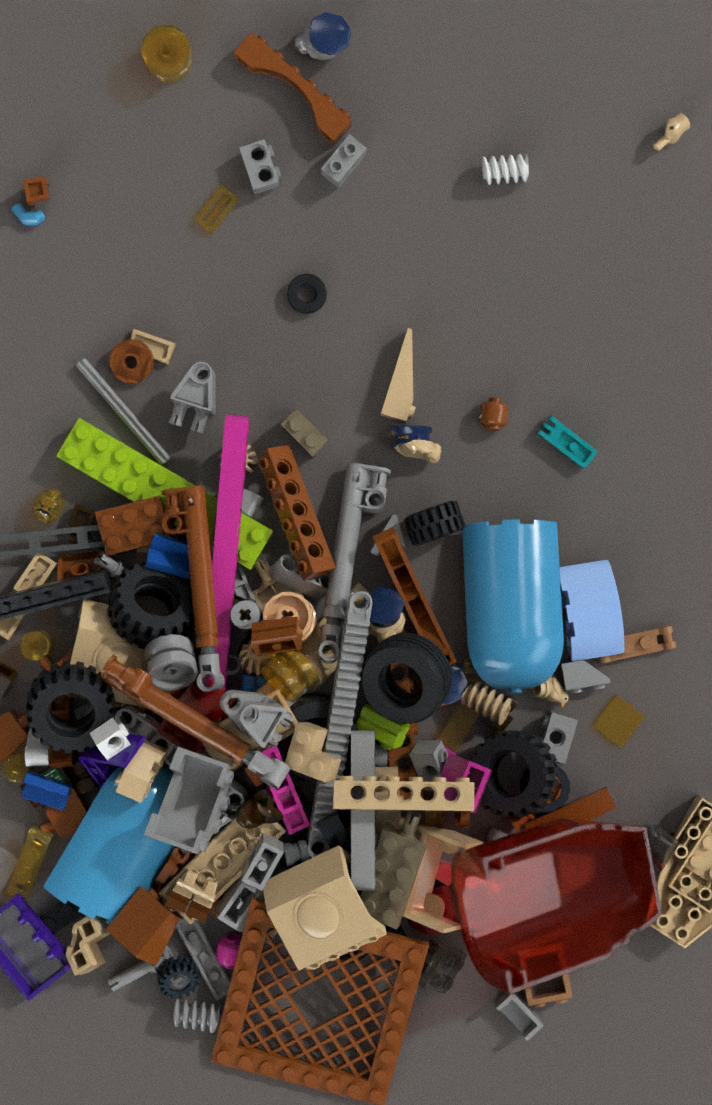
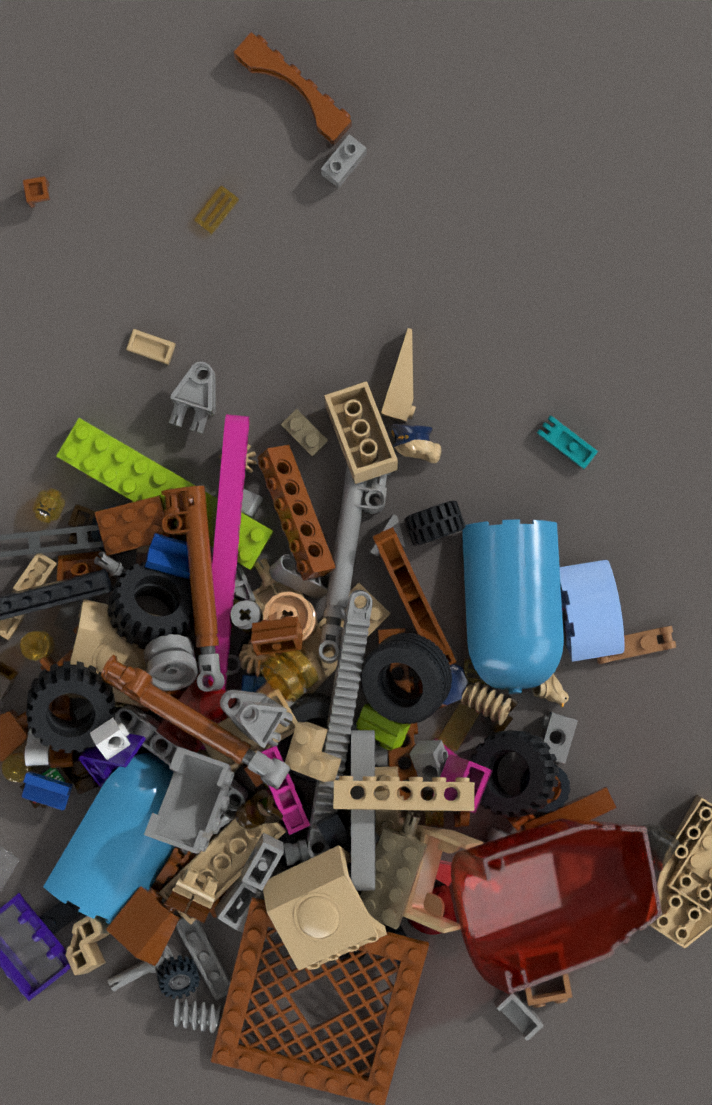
(28, 218): dark azure arm -> none
(29, 863): clear yellow plate -> none
(66, 821): dark orange torso -> none
(123, 411): light grey axle -> none
(141, 771): tan brick -> none
(144, 359): dark orange tile -> none
(158, 43): clear yellow wheel -> none
(228, 949): dark pink head -> none
(257, 167): light grey brick -> none
(297, 303): black tyre -> none
(324, 37): dark blue piece -> none
(361, 432): none -> tan brick
(386, 613): dark blue piece -> none
(443, 967): clear smoke plate -> none
(494, 414): dark orange head -> none
(505, 169): white piece -> none
(581, 674): light grey slope -> none
(618, 721): clear yellow piece -> none
(673, 130): tan piece -> none

